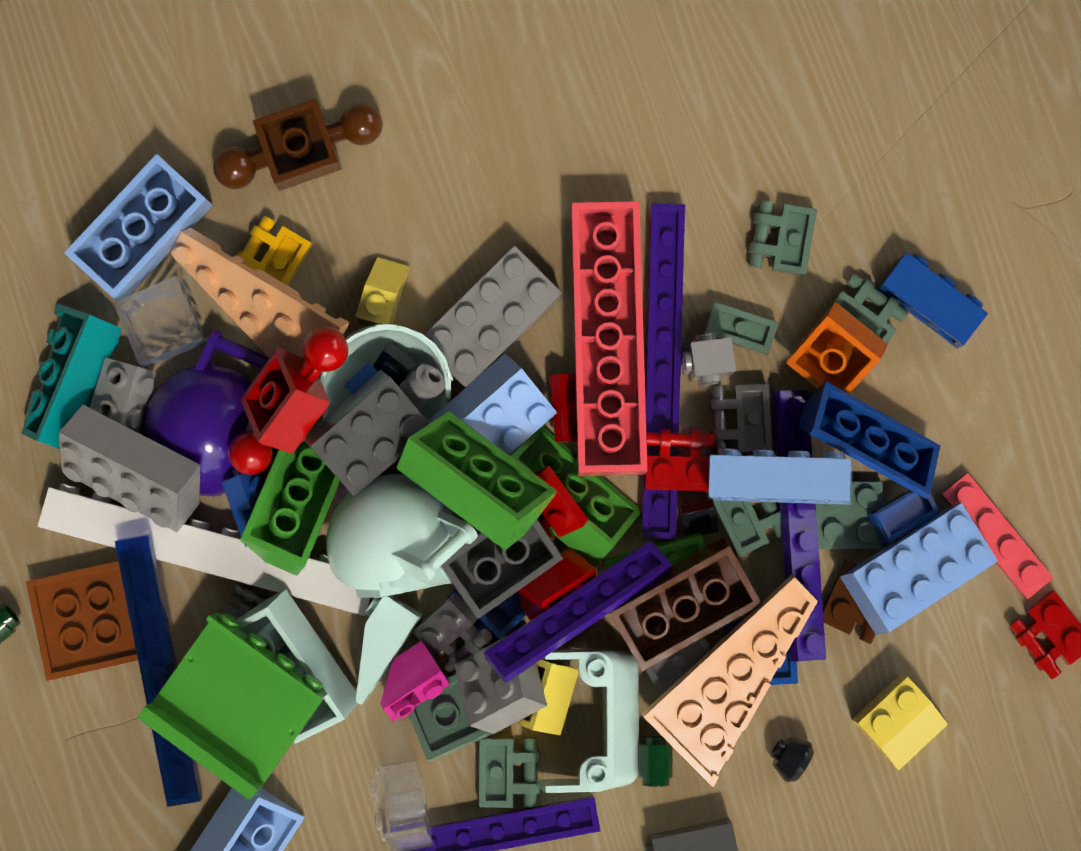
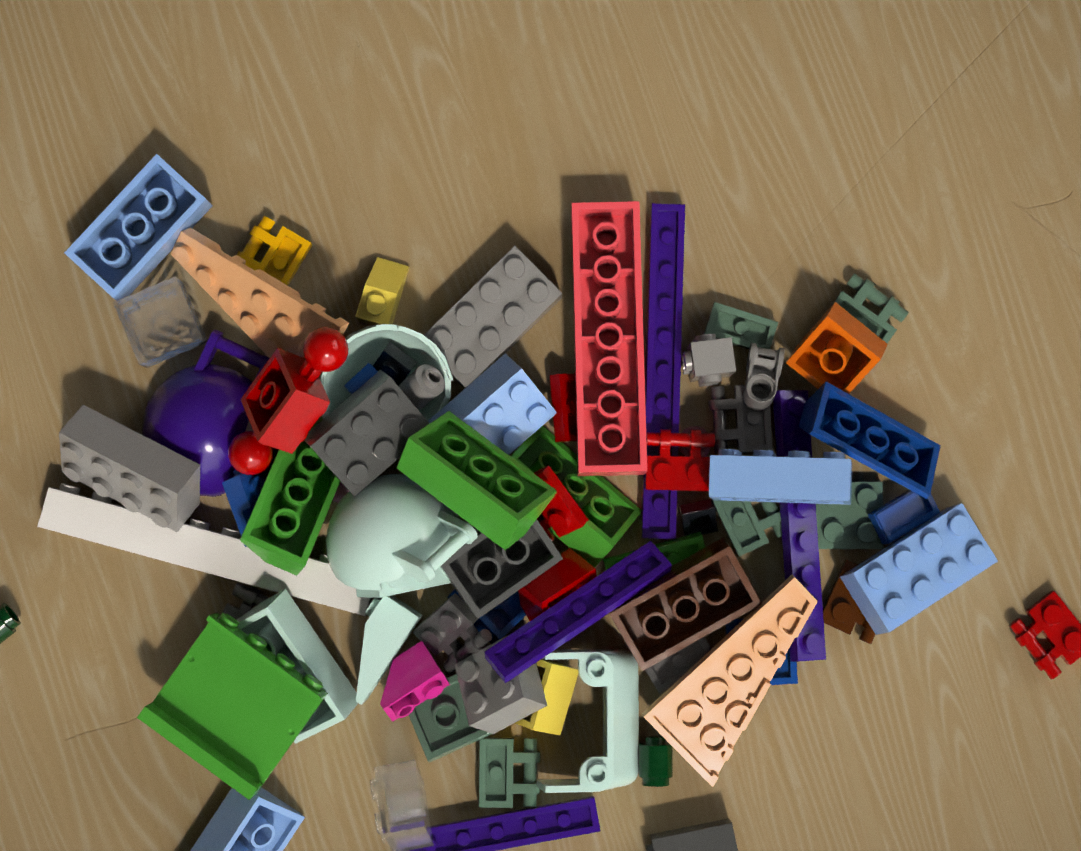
(69, 373): teal wedge -> none
(82, 620): dark orange plate -> none
(123, 393): light grey brick -> none
(155, 657): clear blue plate -> none
(297, 145): reddish brown brick -> none
(762, 370): none -> light grey piece
(792, 242): sand green plate -> none
(792, 758): black cone -> none
(900, 721): light yellow slope -> none
(933, 299): blue brick -> none
(1011, 551): coral plate -> none

